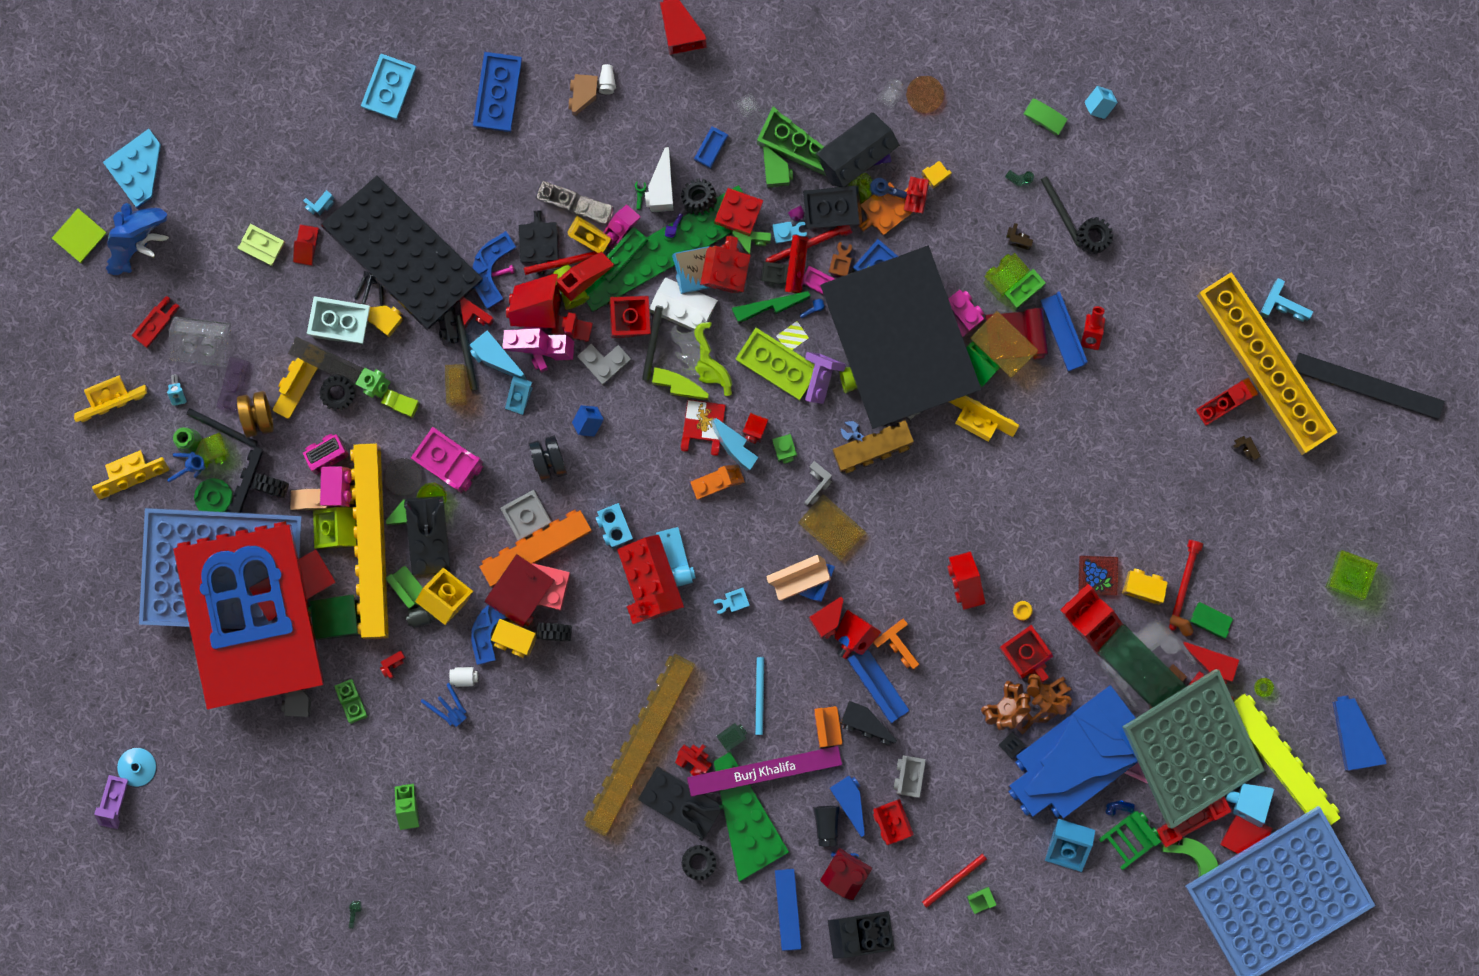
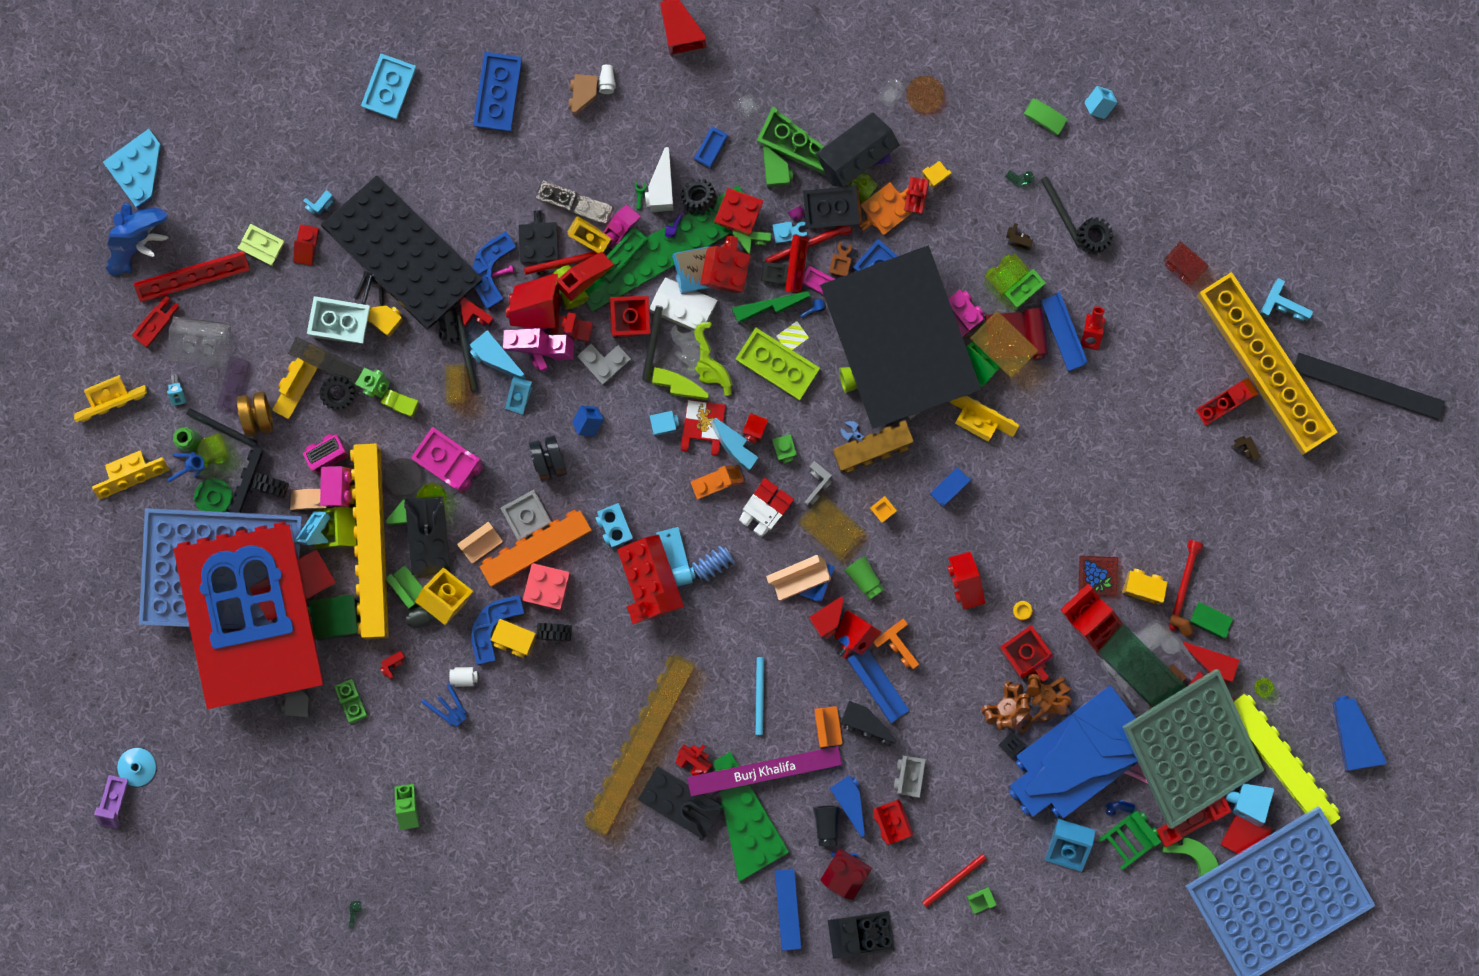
(79, 235): lime piece -> none
(192, 276): none -> red plate
(311, 531): none -> medium azure slope
(480, 542): none -> light nougat panel
(519, 591): dark red door -> none
(664, 423): none -> medium azure brick
(698, 874): black tyre -> none
(713, 563): none -> medium blue piece
(732, 736): clear green brick -> none
(735, 600): medium azure plate -> none
(759, 510): none -> hips
(821, 376): medium lavender bracket -> none
(864, 577): none -> bright green plant
(880, 187): dark blue plate -> none
(883, 509): none -> light orange panel
(950, 487): none -> blue panel
(1185, 263): none -> clear red brick
(1351, 575): clear neon green brick -> none

